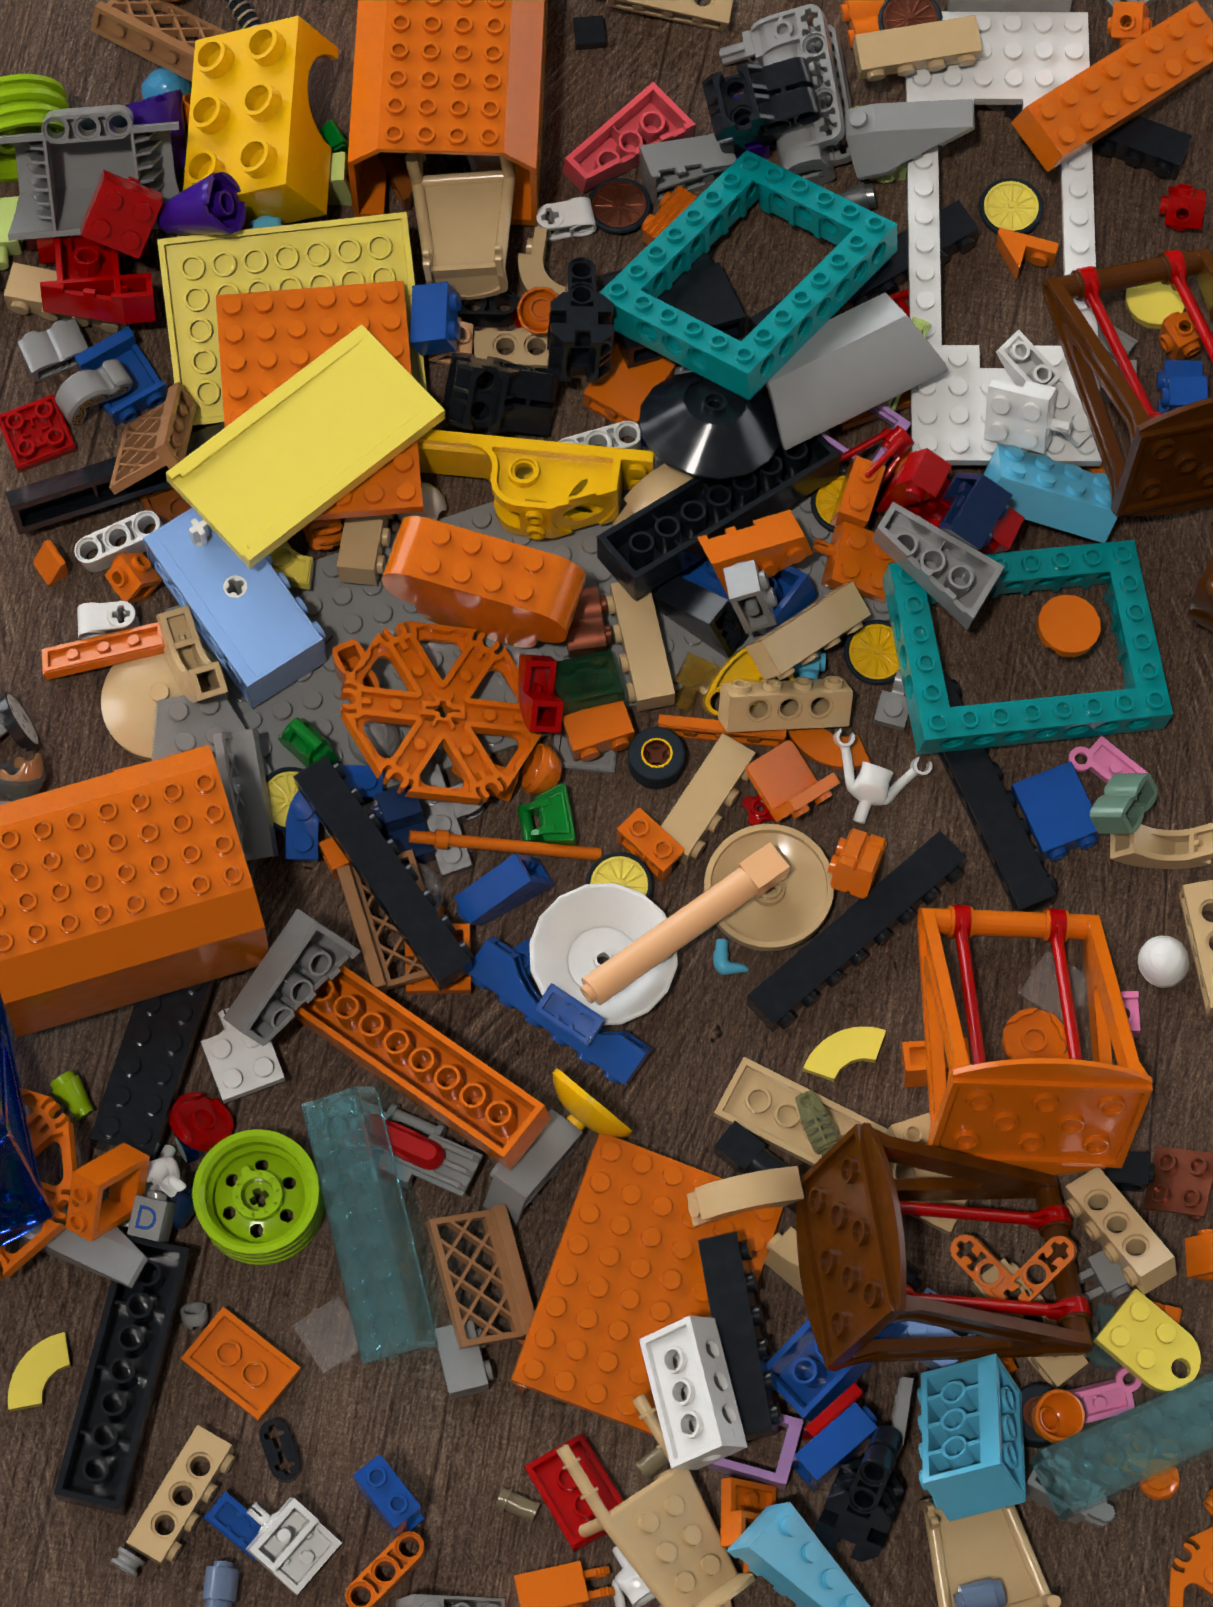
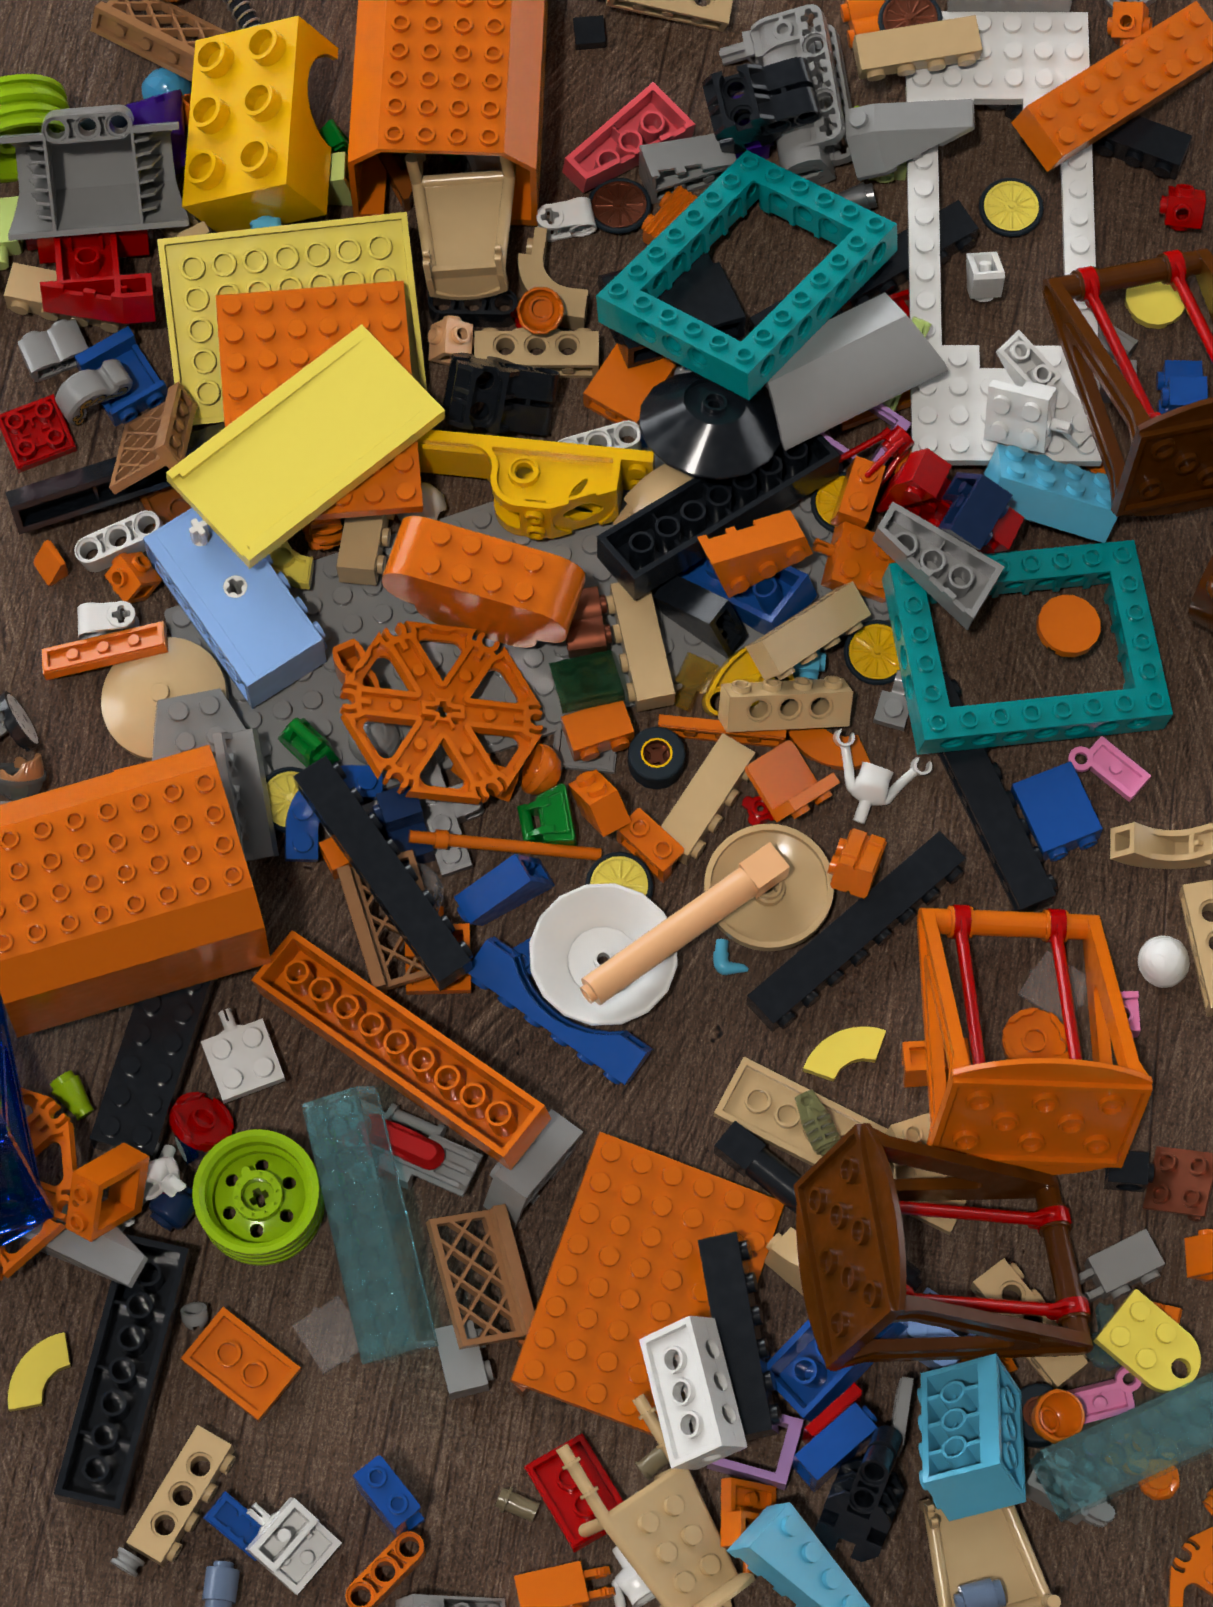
(121, 214): red brick -> none
(152, 1216): light grey brick -> none
(188, 662): tan arch -> none
(204, 208): dark purple cone -> none
(287, 1448): black beam -> none
(288, 977): light grey wedge -> none
(434, 318): blue brick -> none
(538, 703): red brick -> none
(570, 1014): blue plate -> none
(580, 326): black connector -> none
(585, 1109): yellow dish -> none
(599, 802): none -> orange brick
(744, 1193): tan arch -> none
(751, 595): light grey brick -> none
(984, 276): none -> white slope
(1006, 1280): orange beam -> none
(1016, 247): orange slope -> none
(1096, 1191): tan brick -> none
(1123, 803): sand green brick -> none
(1179, 336): orange brick -> none

